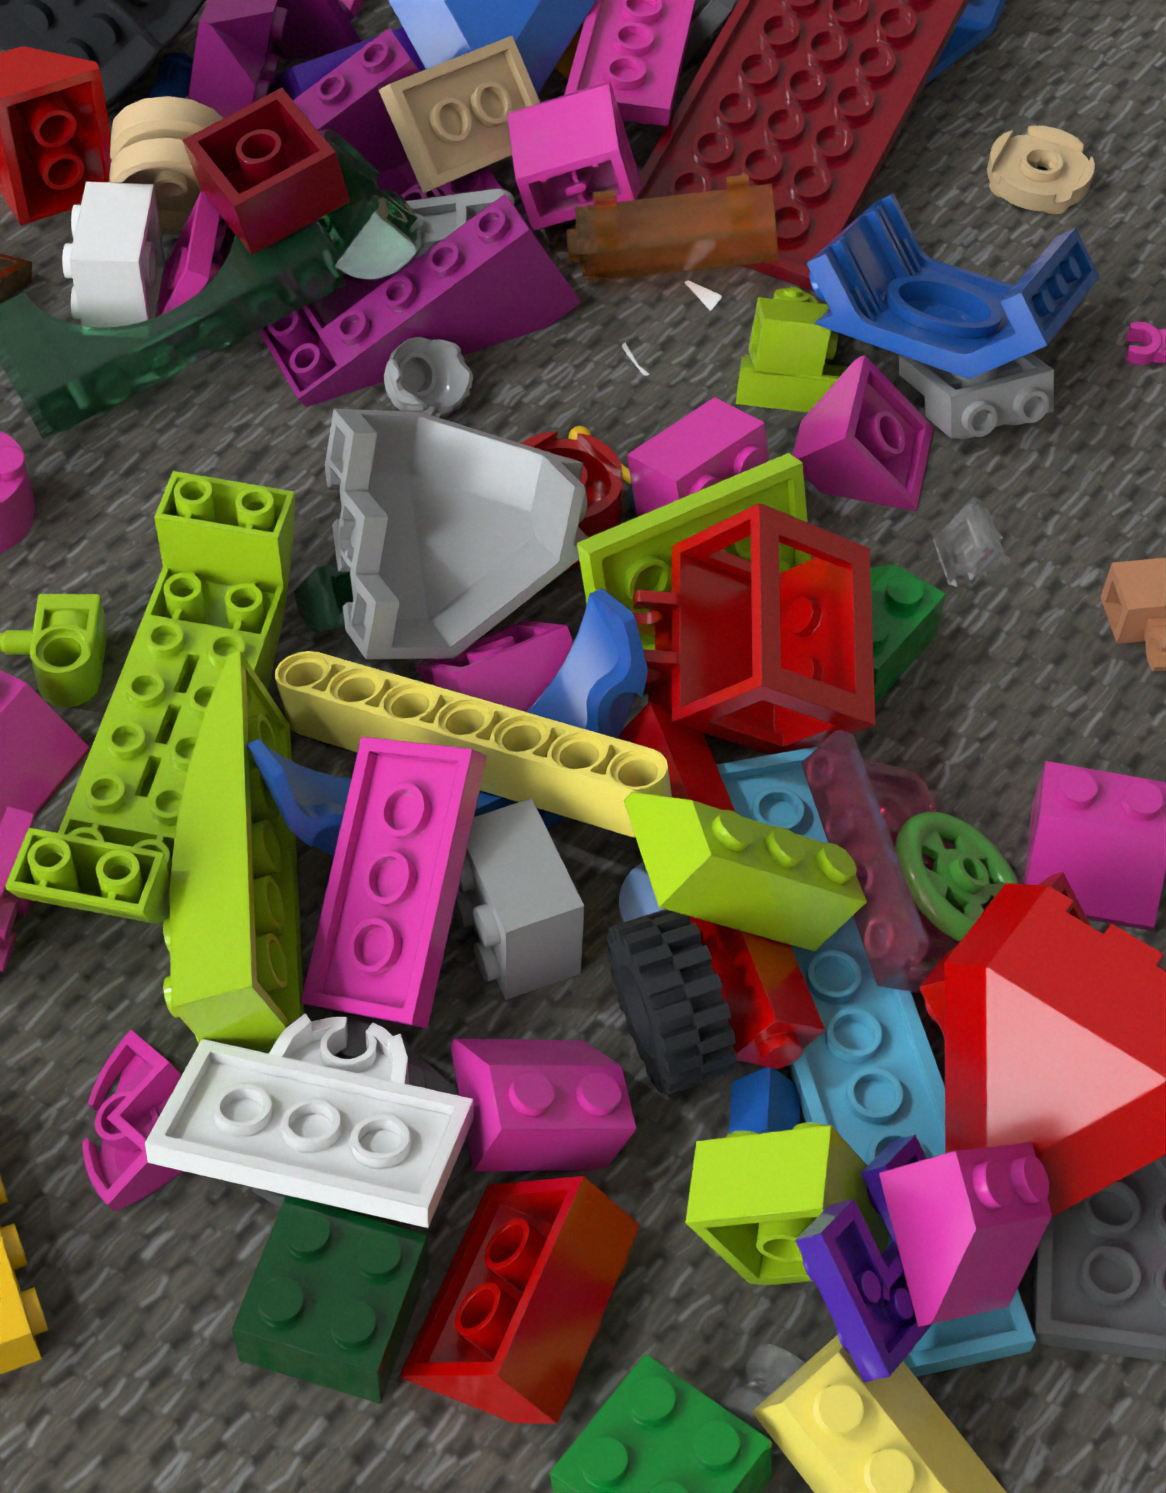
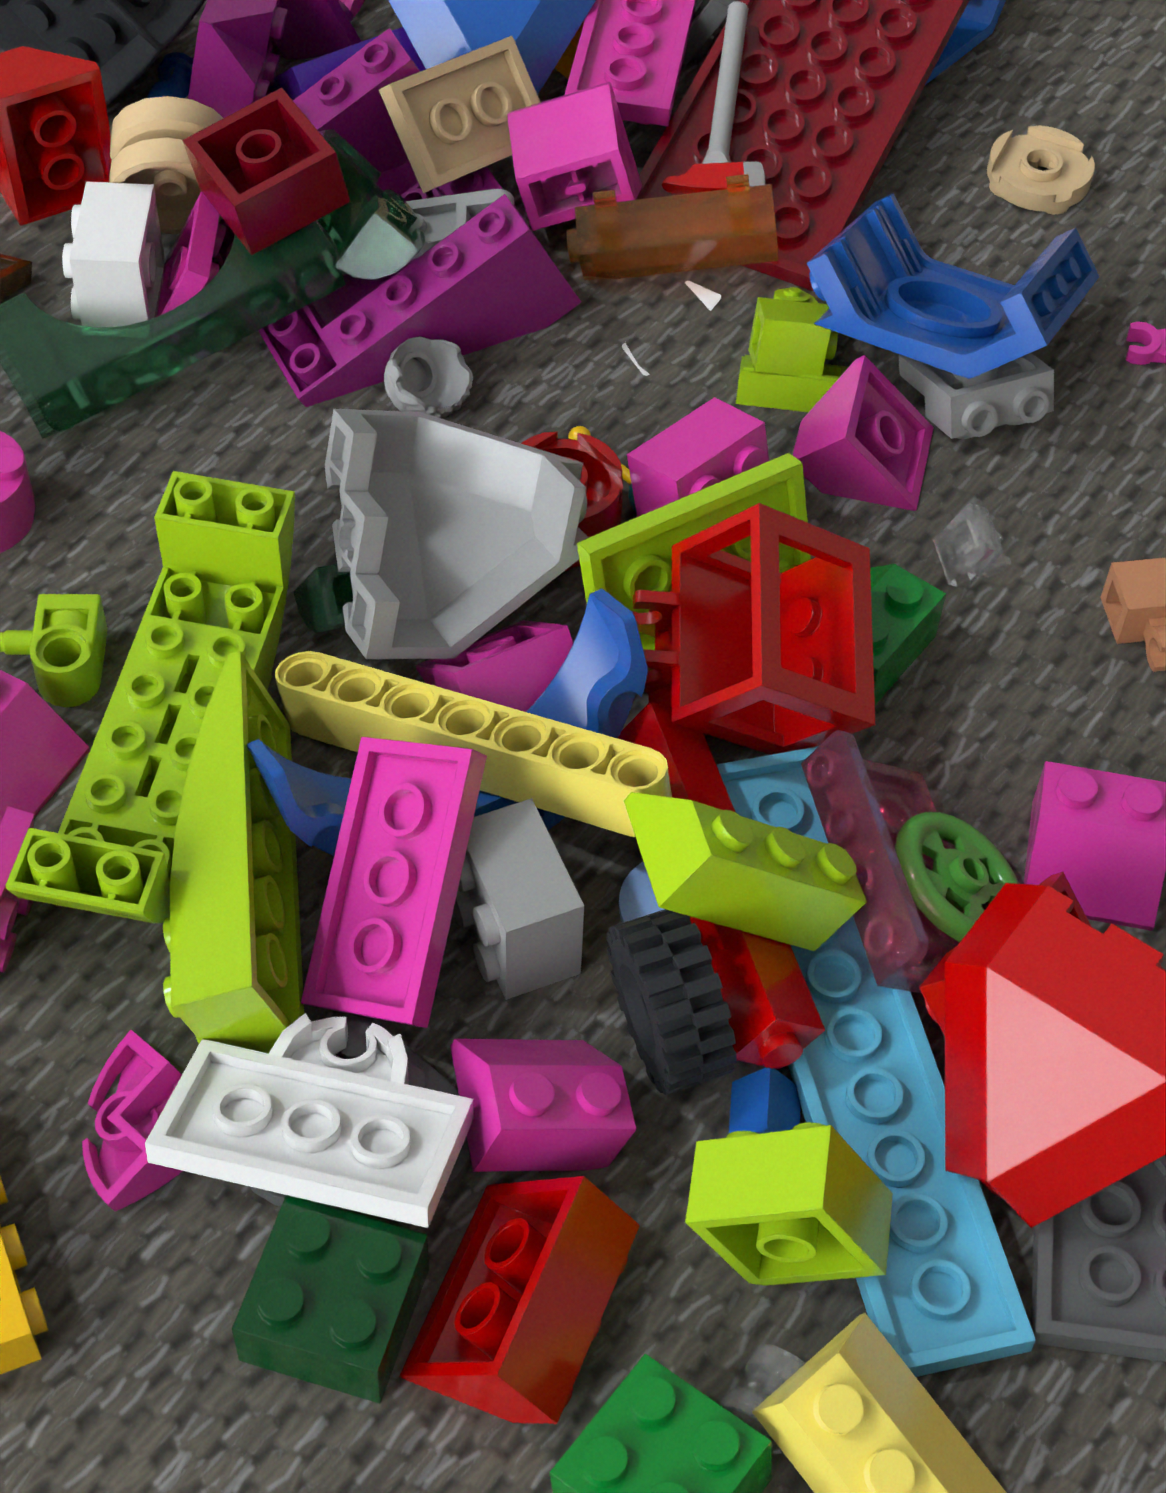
(717, 163): none -> light grey piece
(860, 1285): dark purple plate -> none
(967, 1227): dark pink slope -> none

